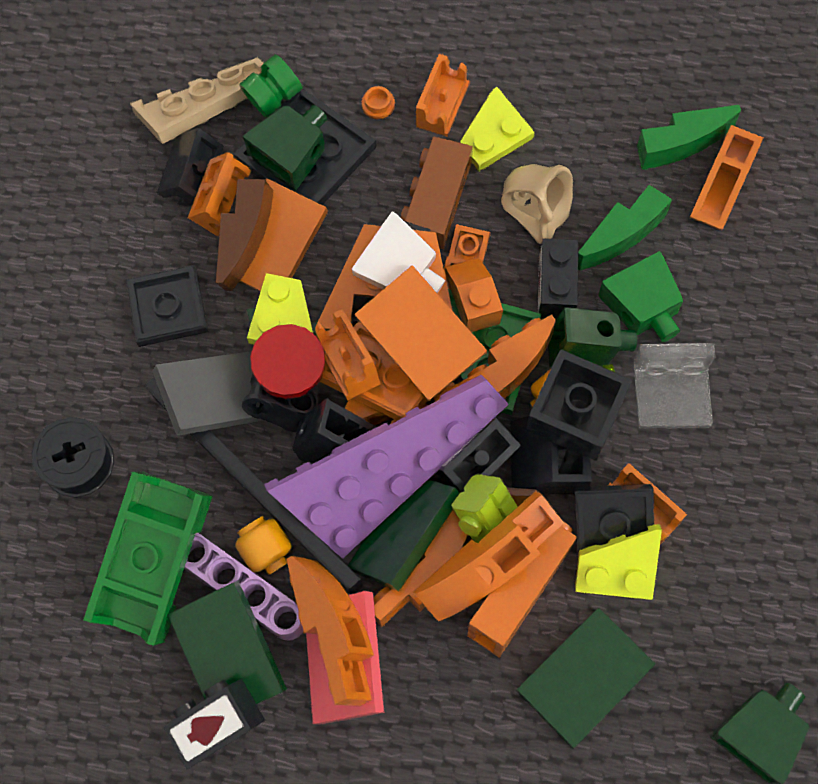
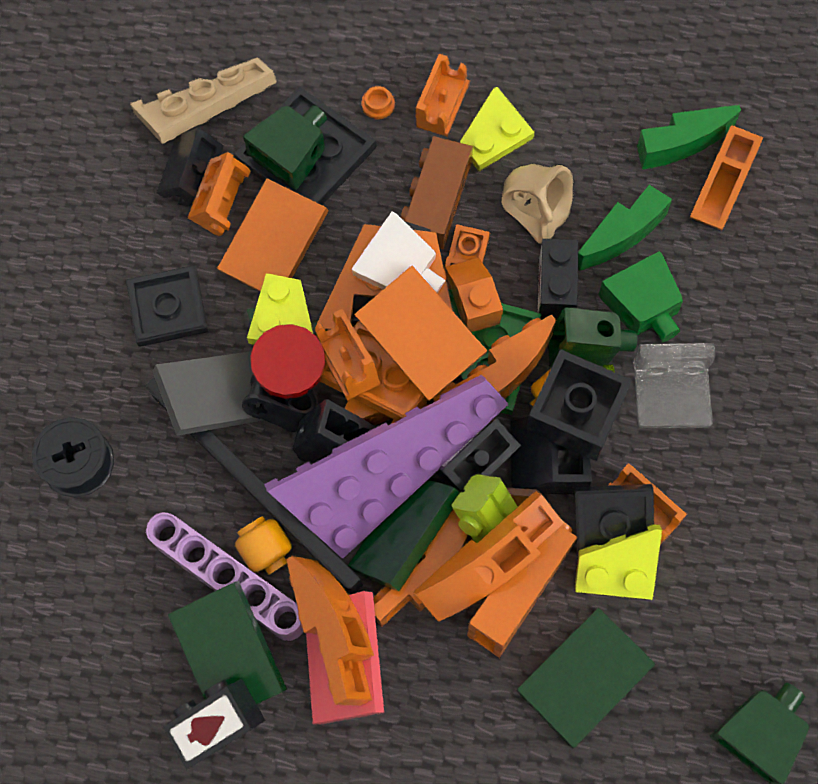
(147, 556): green piece -> none
(242, 231): reddish brown slope -> none
(271, 86): green wheel -> none

